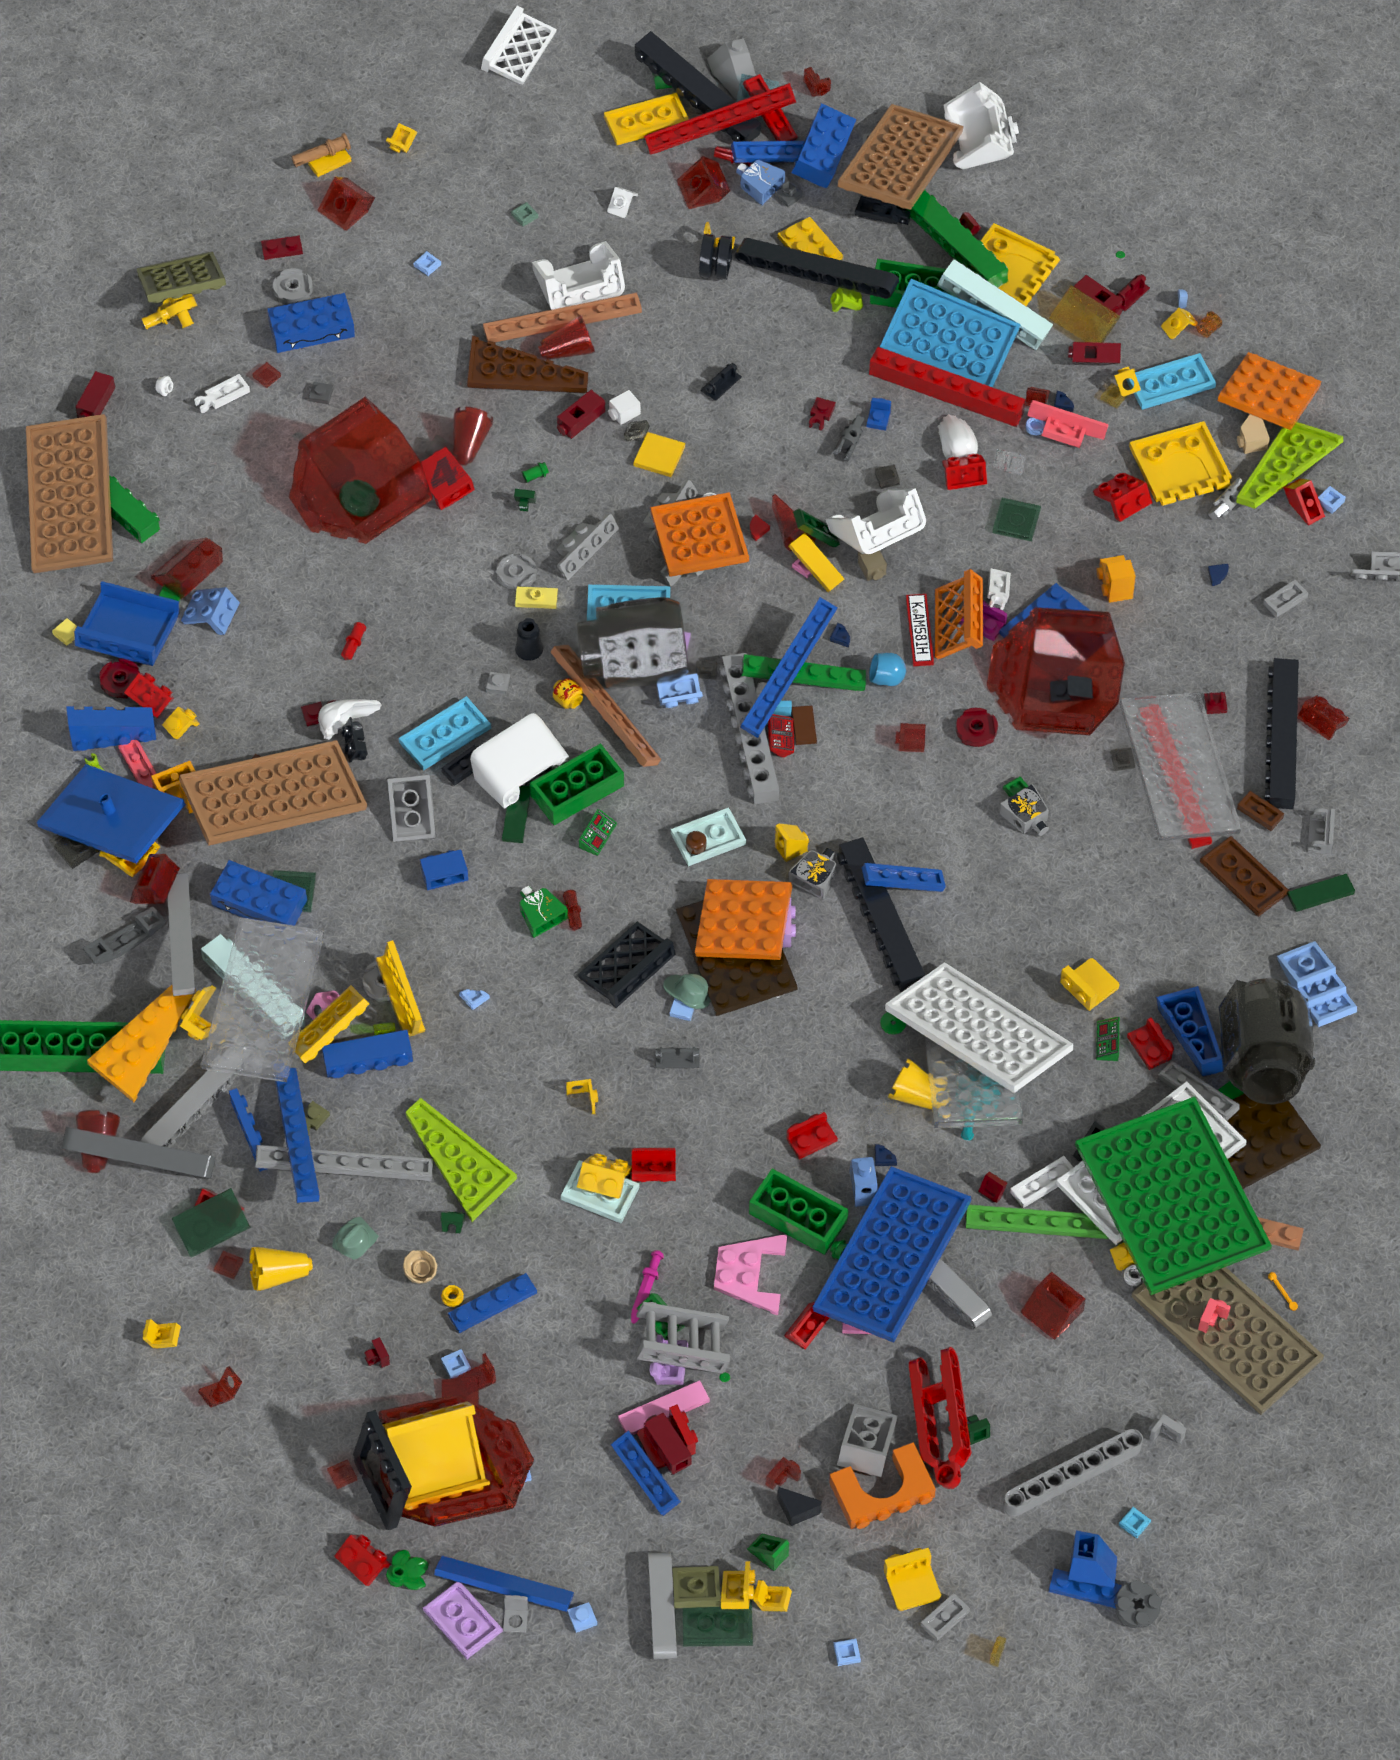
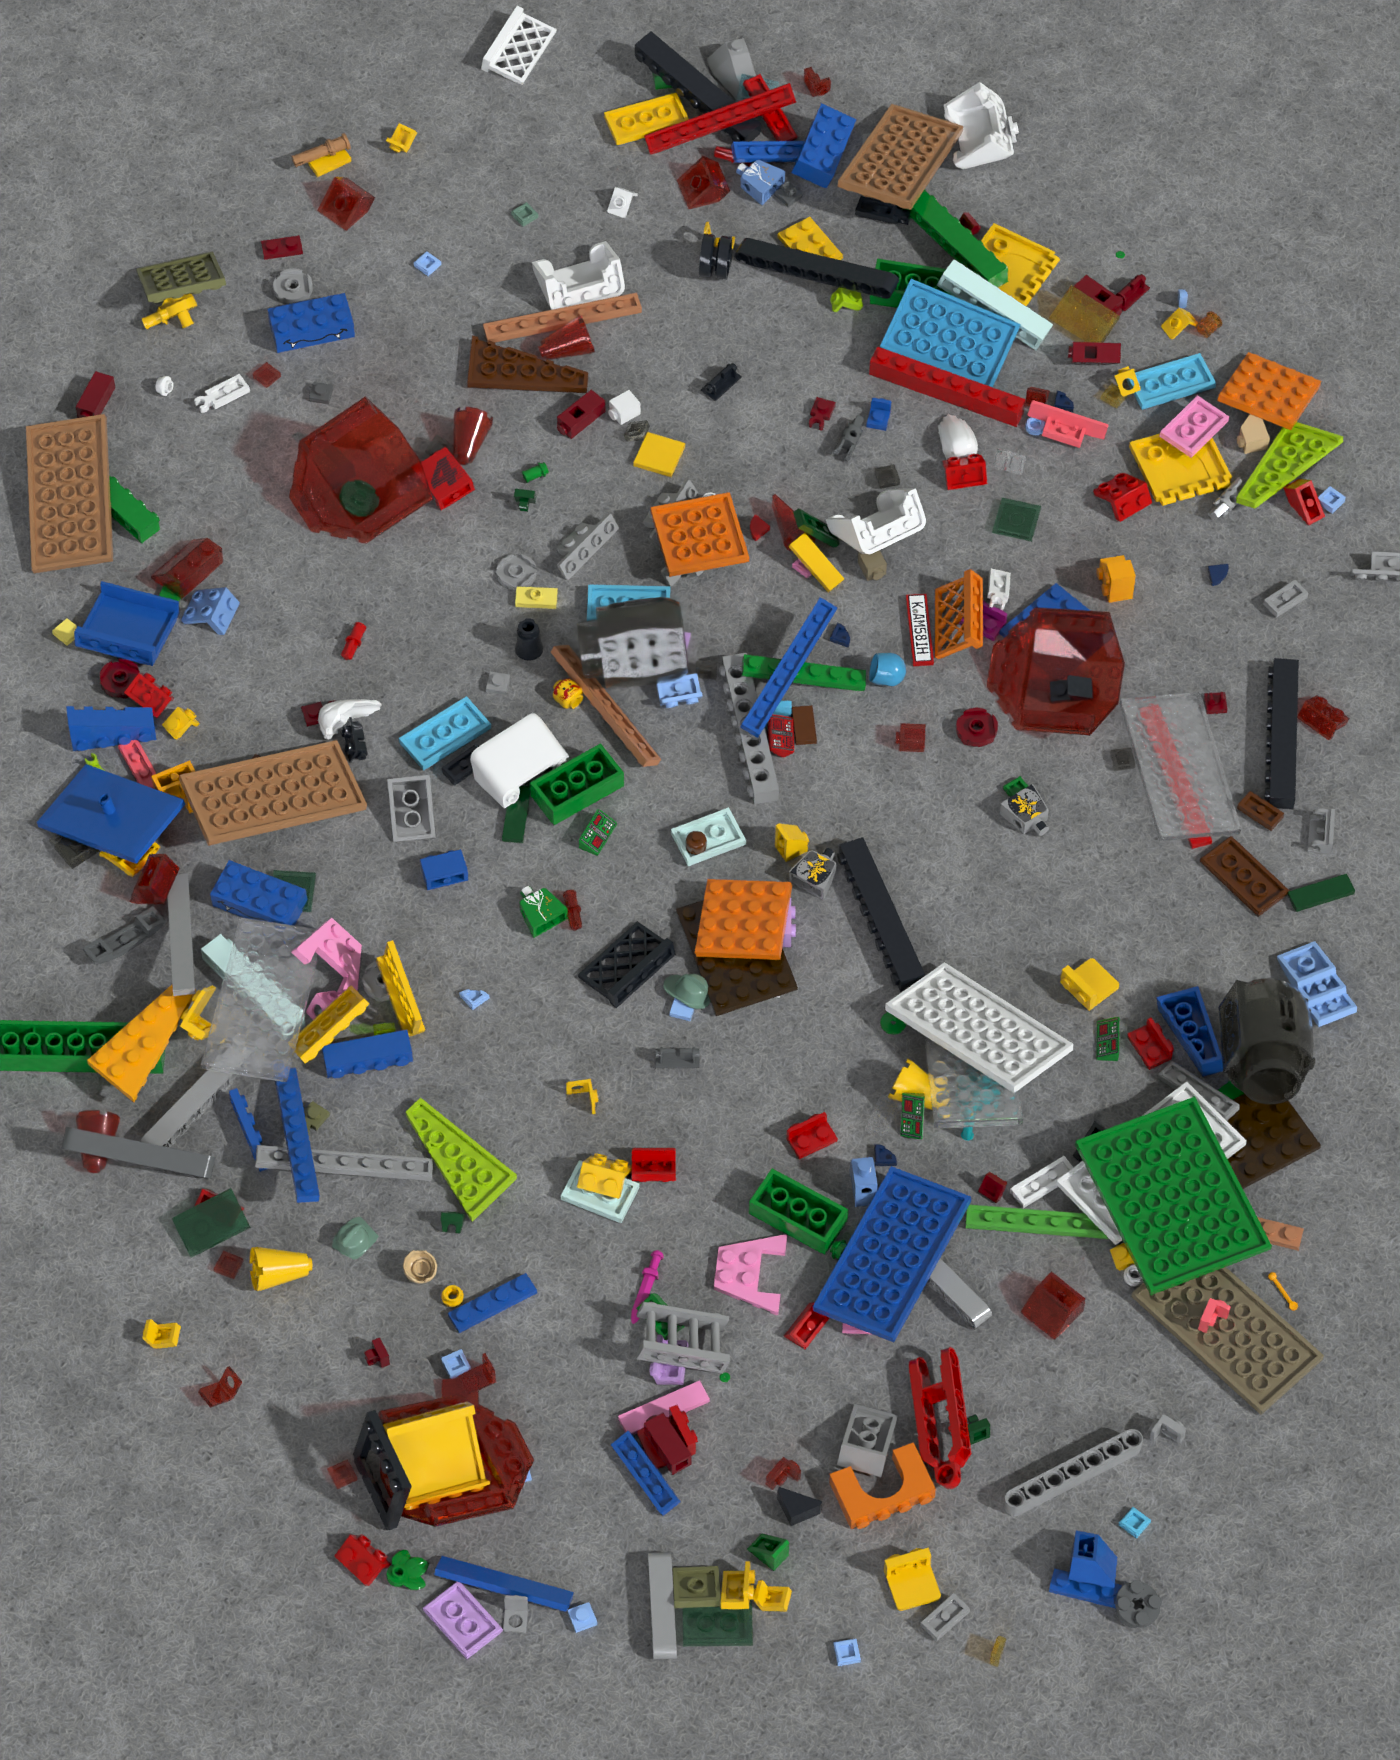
(336, 948): none -> bright pink wing
(903, 877): blue plate -> none
(912, 1115): none -> slope
(1194, 426): none -> bright pink plate

